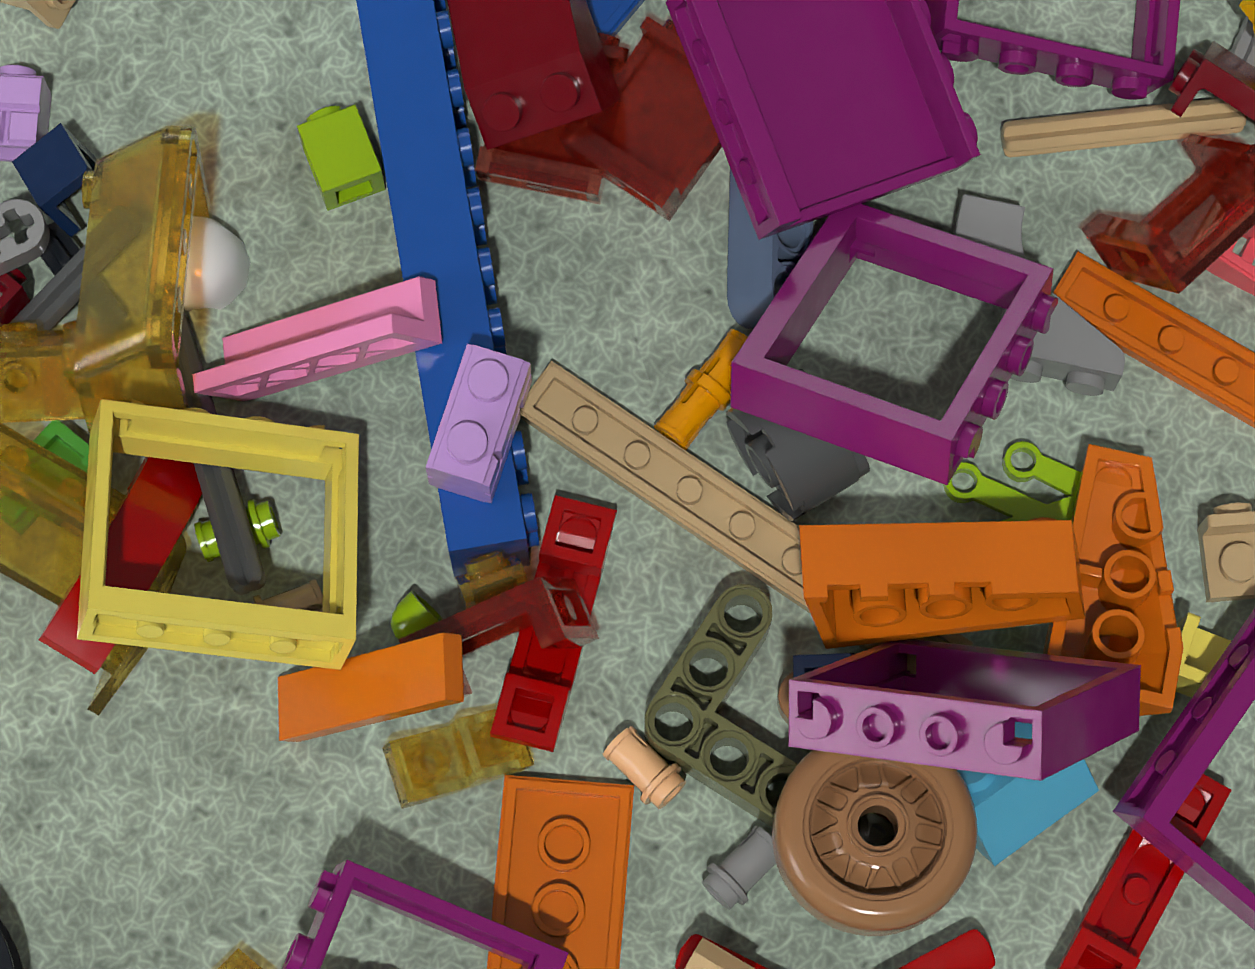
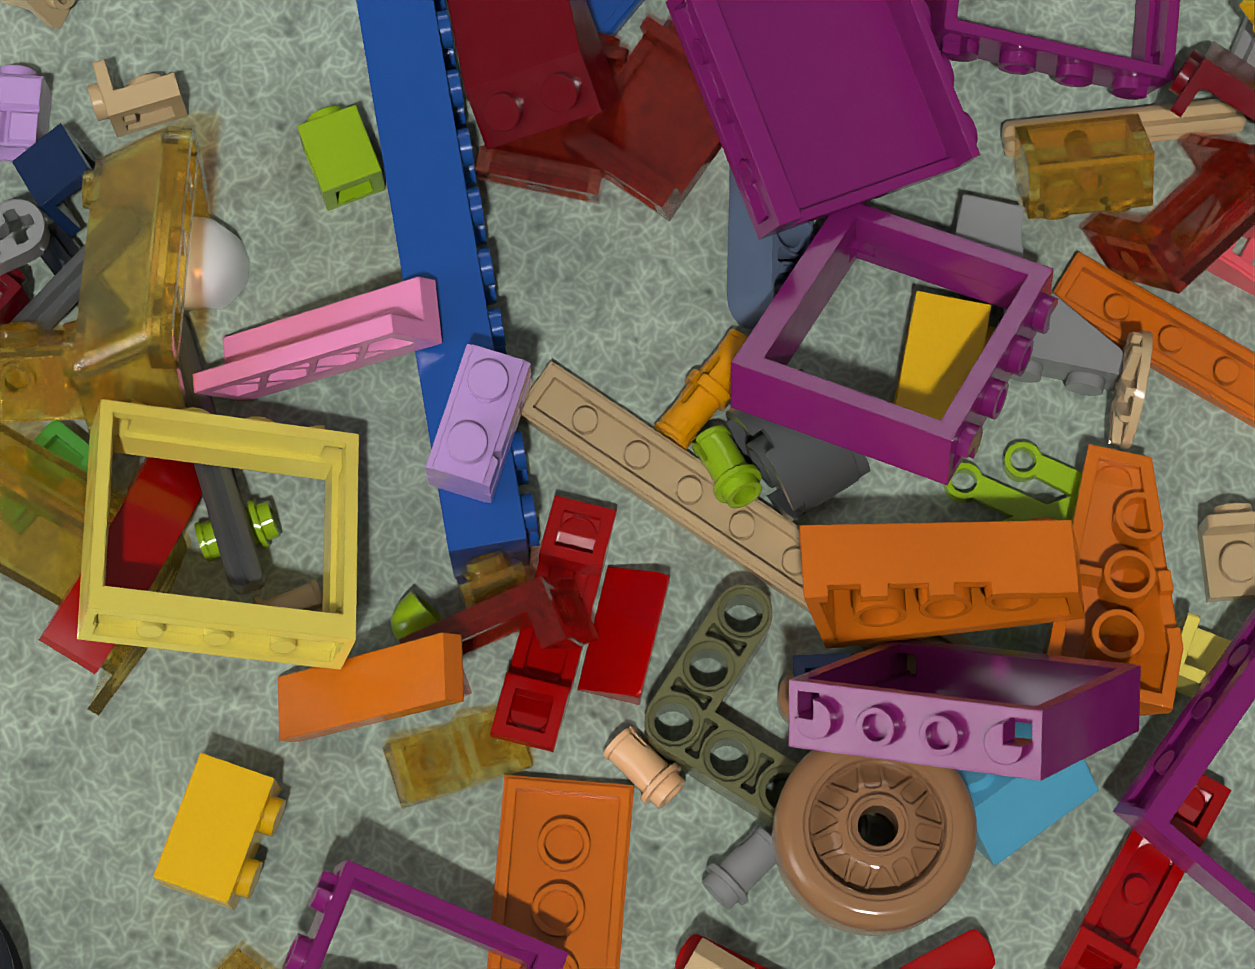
(139, 106): none -> tan bracket
(220, 832): none -> yellow brick
(627, 634): none -> red slope
(734, 478): none -> lime pin
(940, 351): none -> yellow brick
(1084, 166): none -> clear yellow brick
(1130, 389): none -> tan wheel

